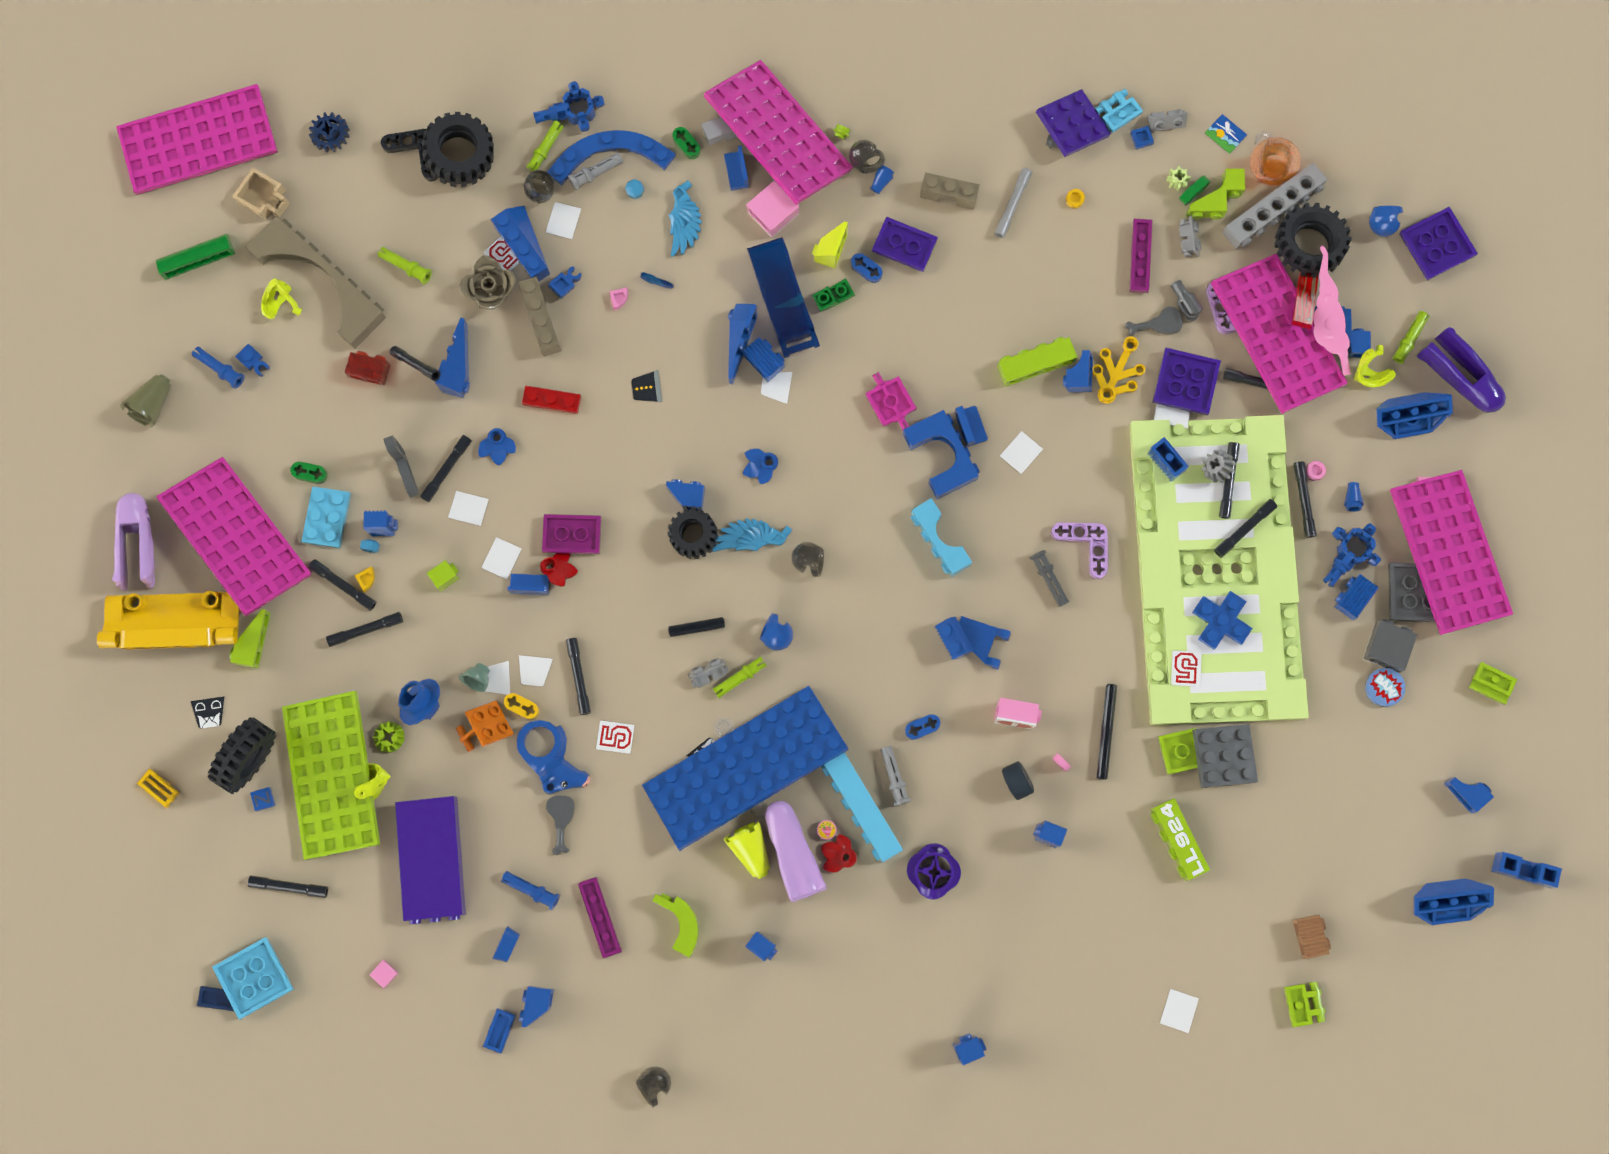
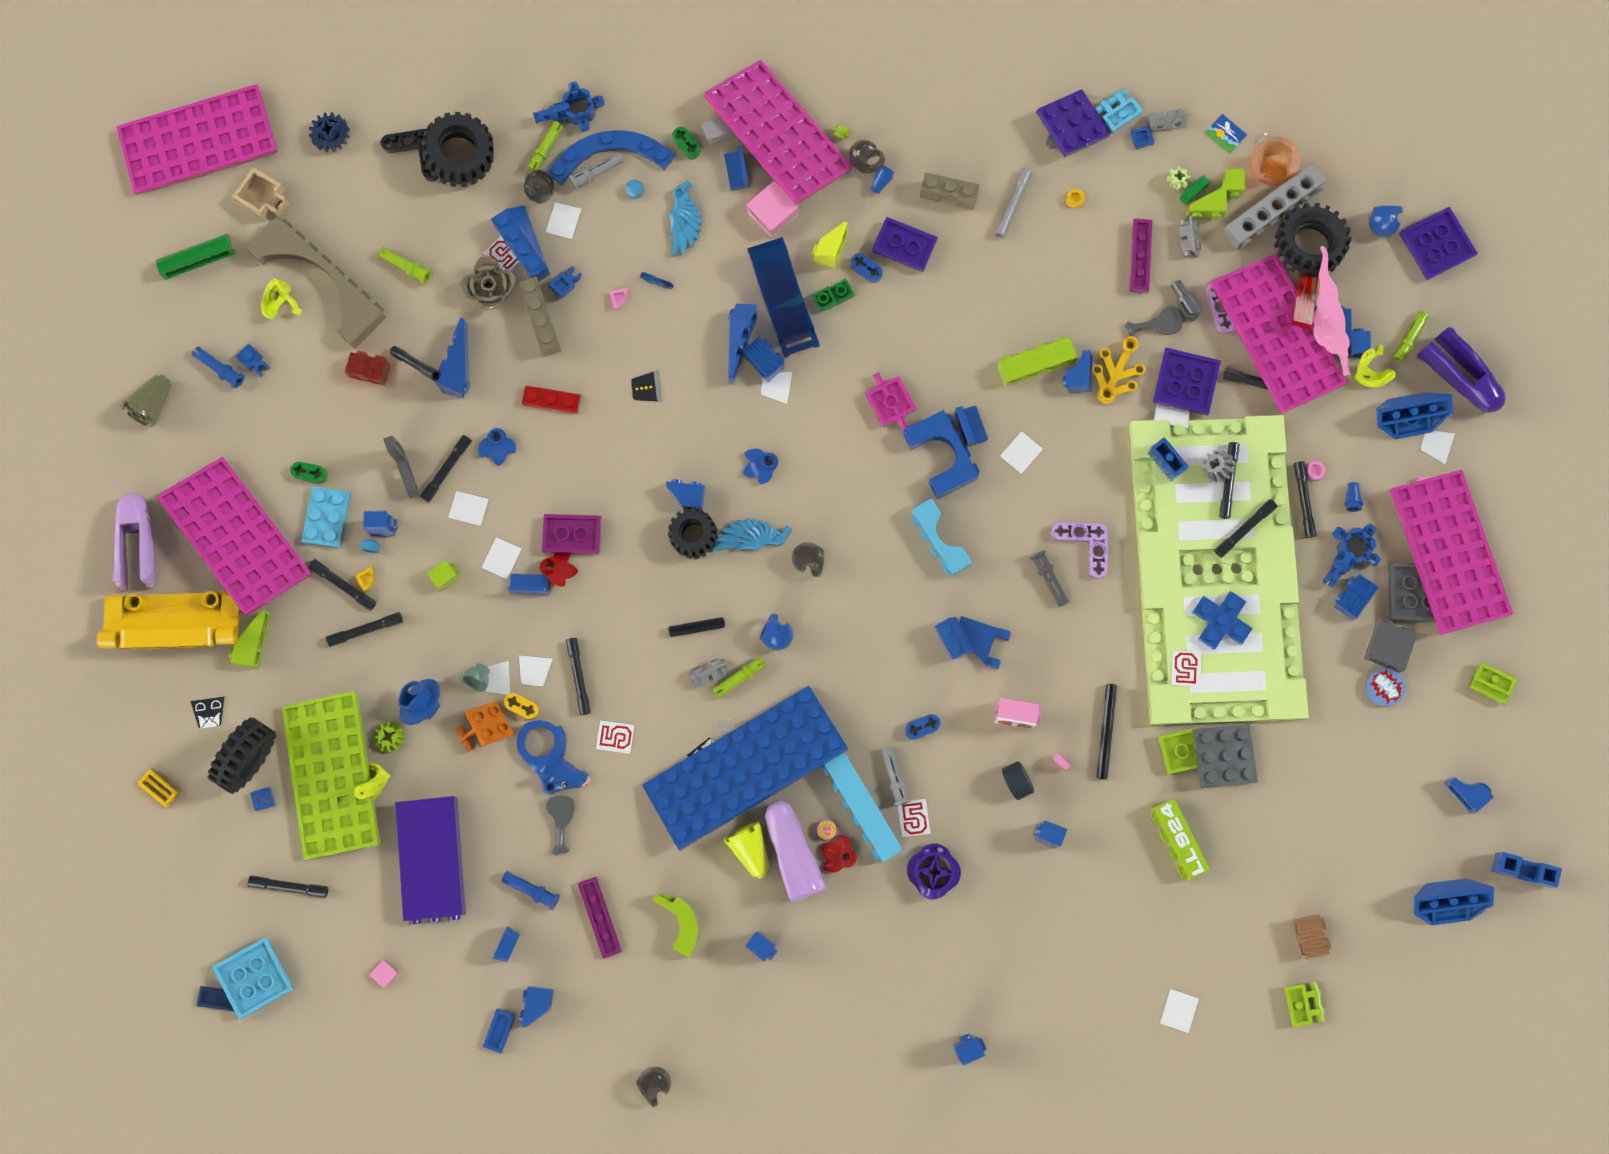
(914, 818): none -> white sticker
(1437, 445): none -> white sticker

